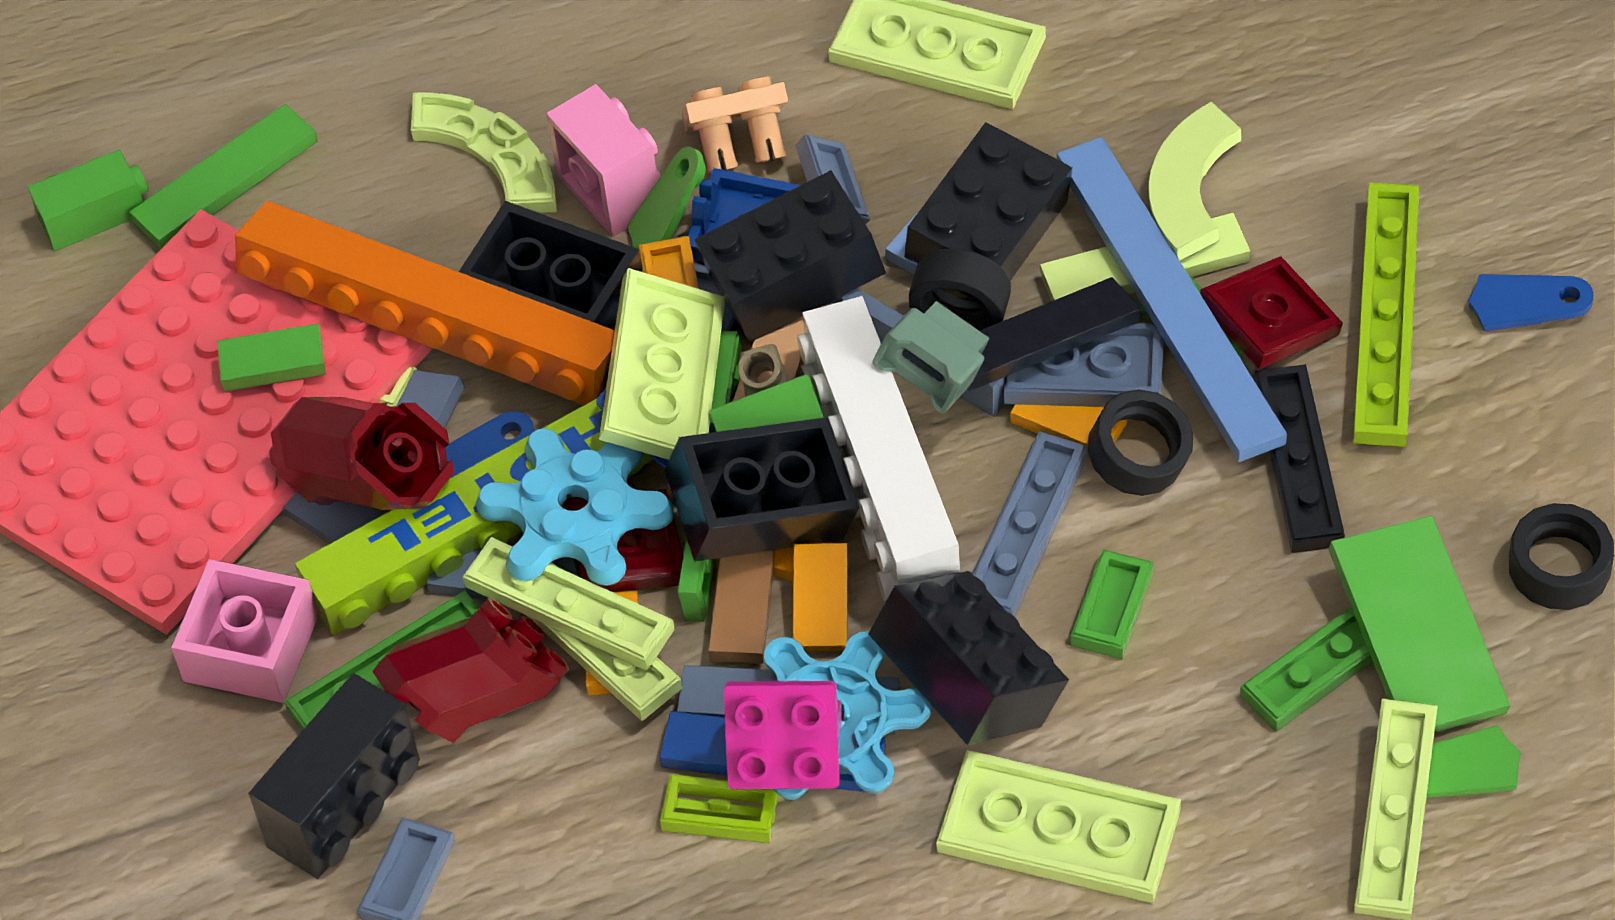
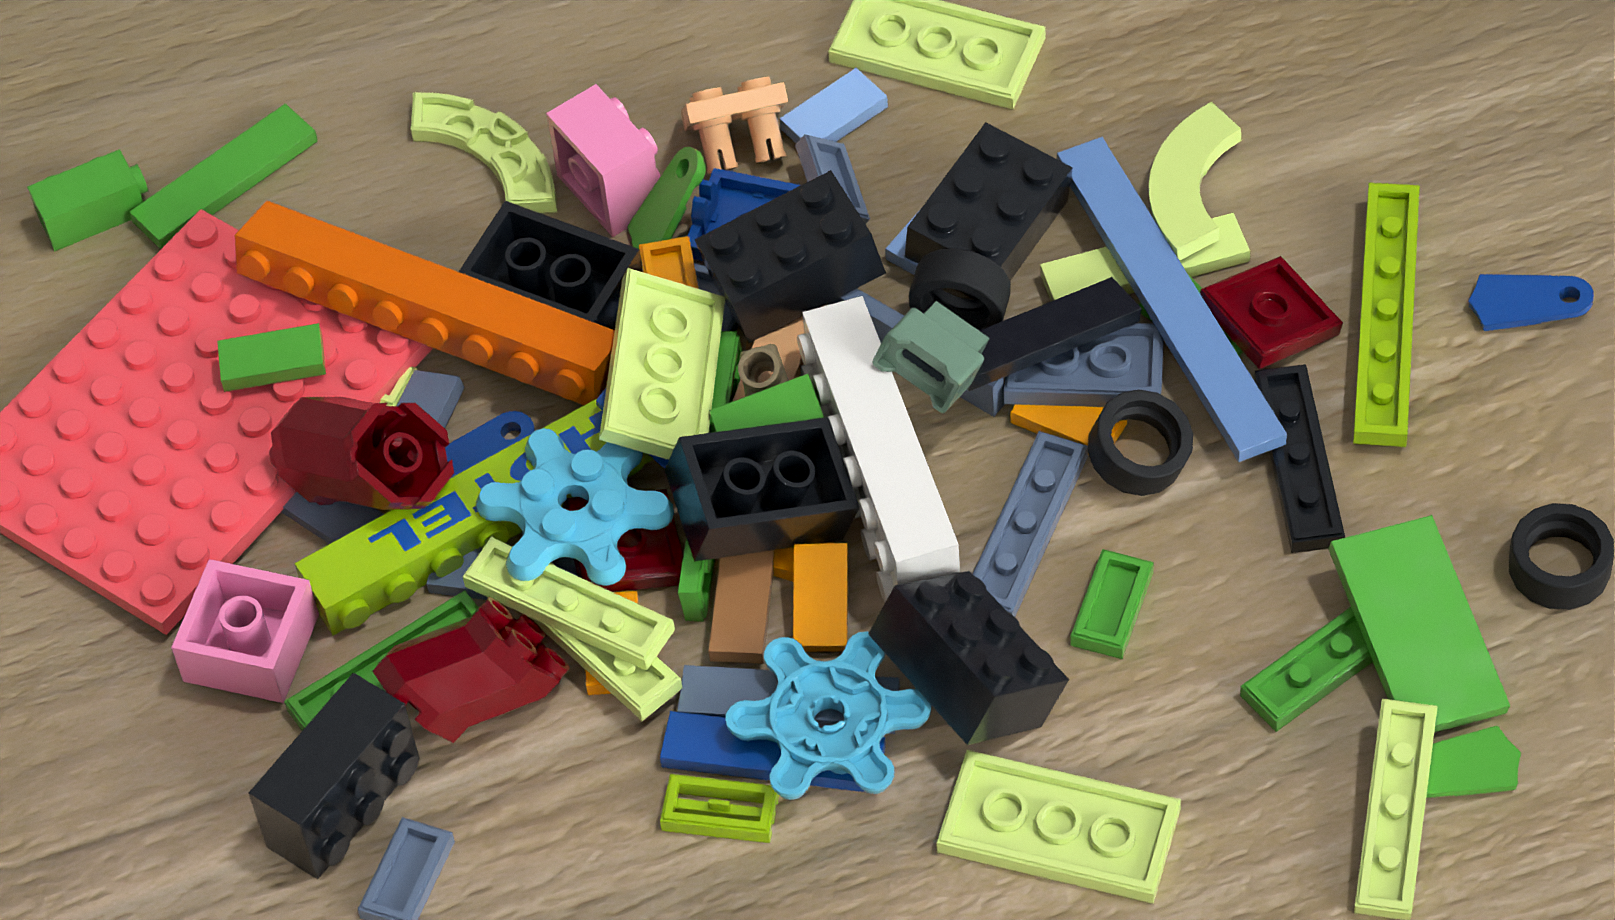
(782, 734): dark pink bracket -> none
(836, 109): none -> light blue tile

